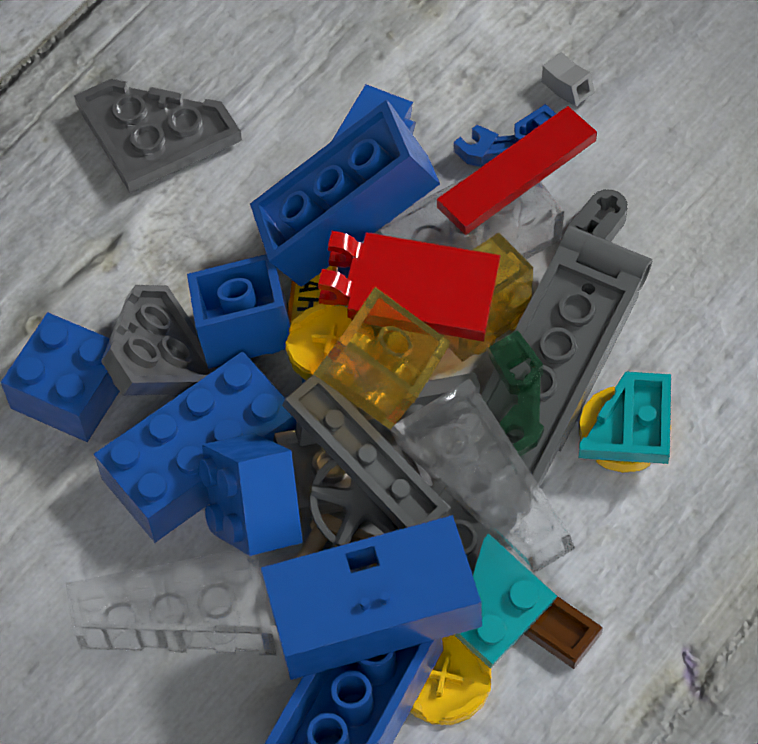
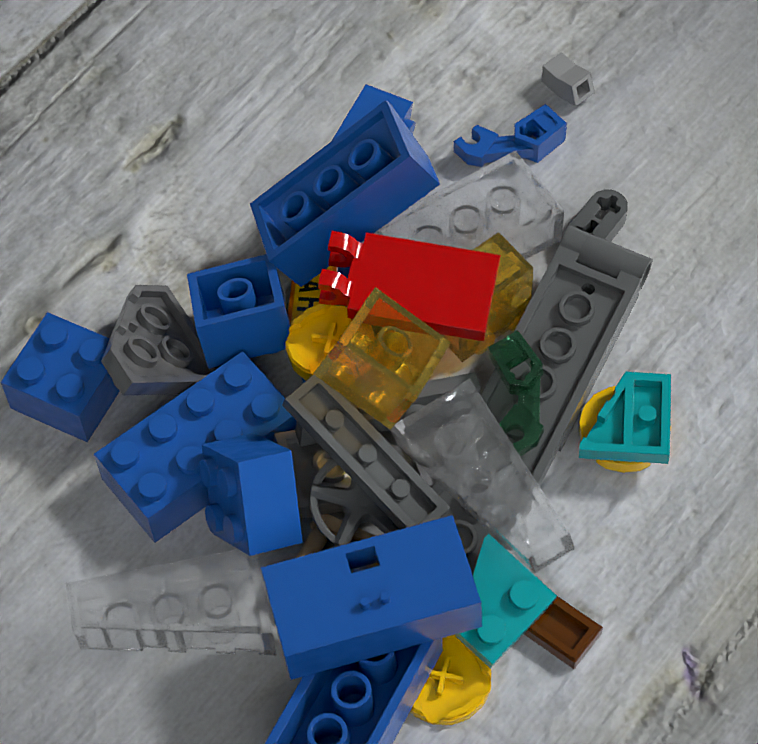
(154, 129): flat silver plate -> none
(516, 170): red tile -> none

